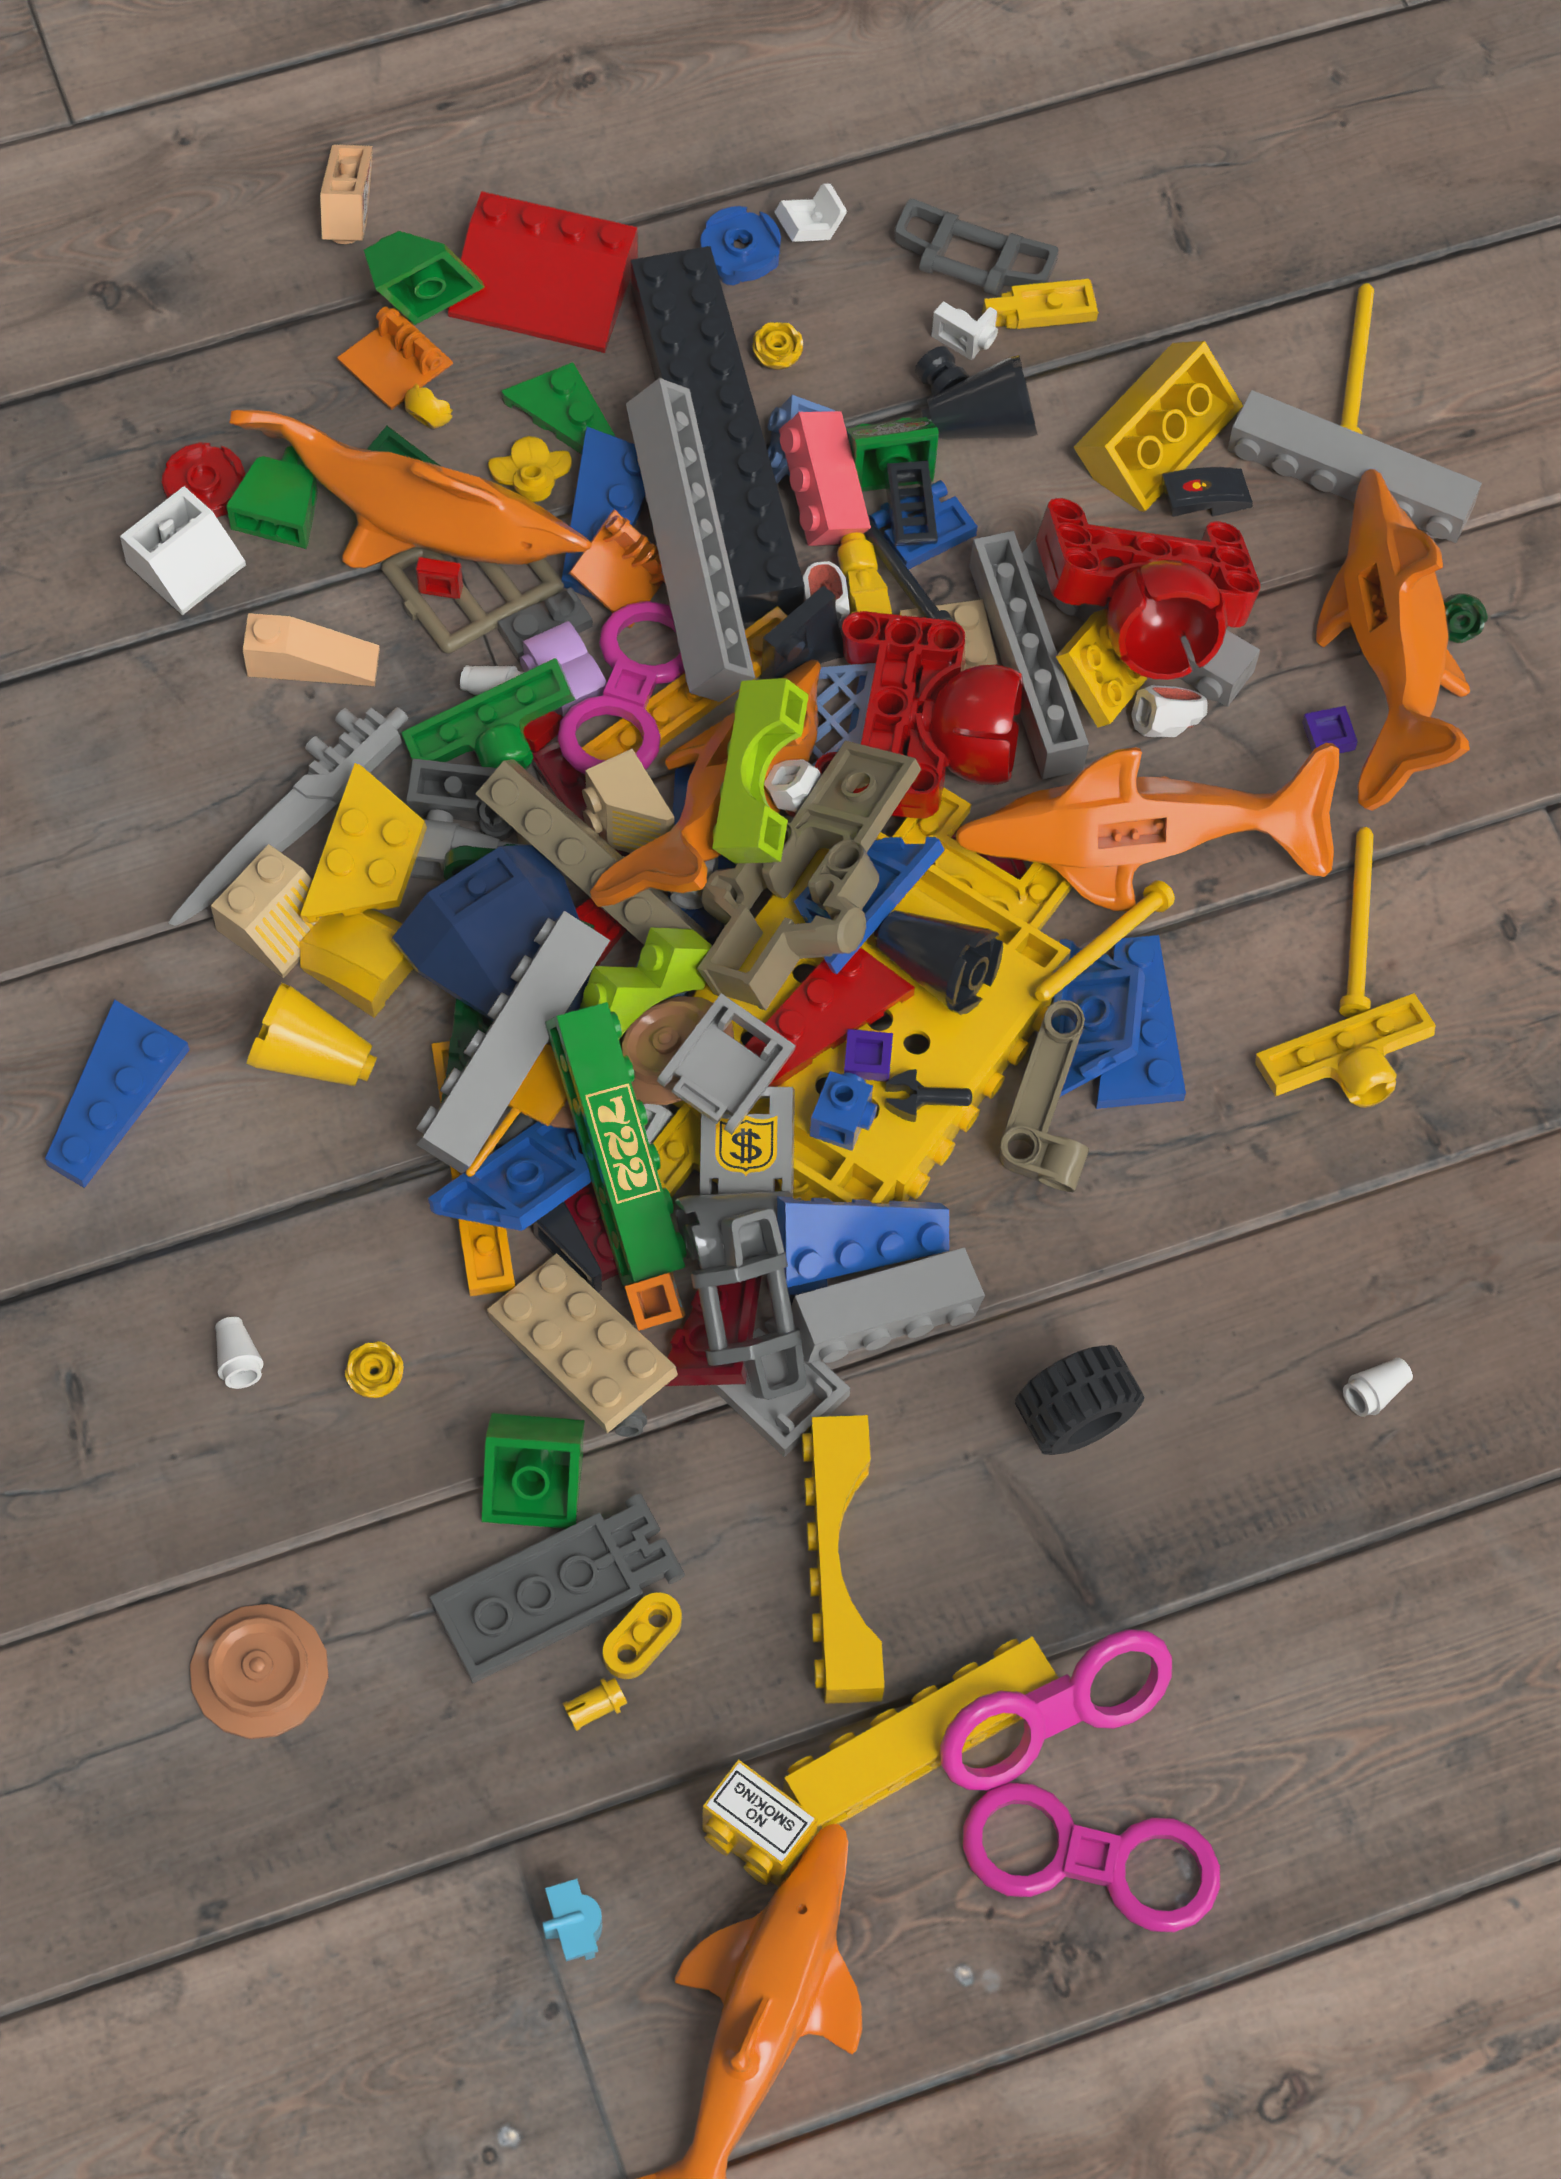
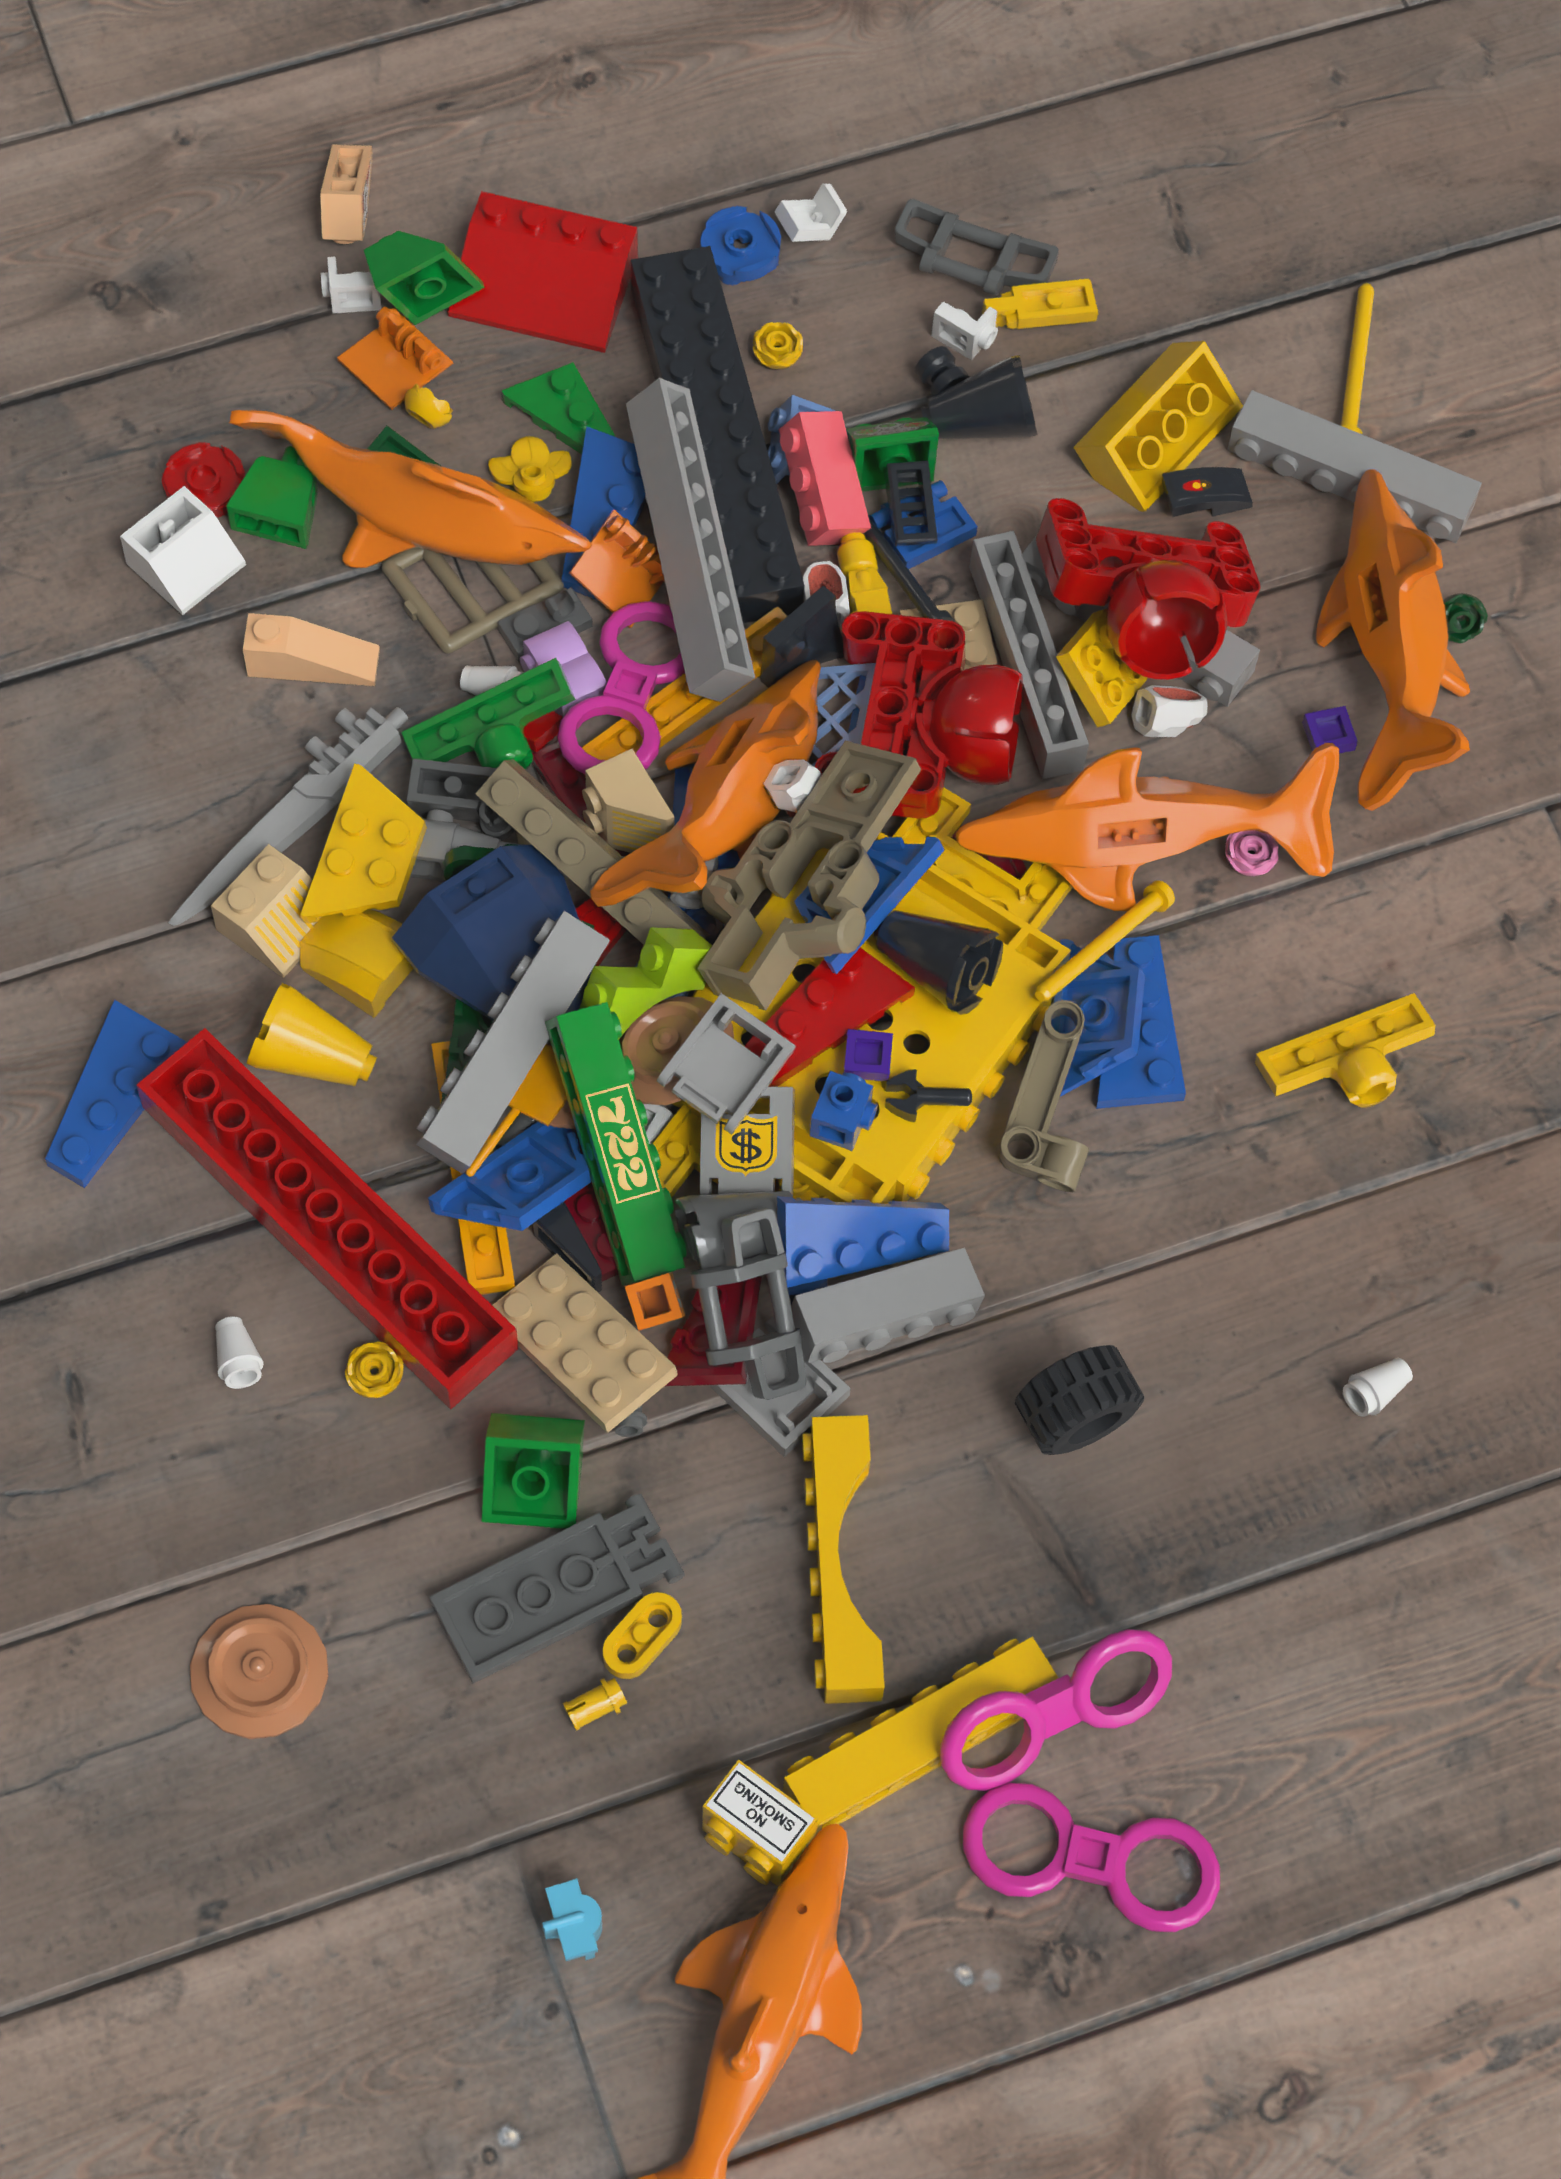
(328, 1218): none -> red brick
(349, 291): none -> white bracket
(439, 578): red tile -> none
(766, 719): lime arch -> none
(1251, 864): none -> bright pink plate
(1355, 1001): yellow bar -> none

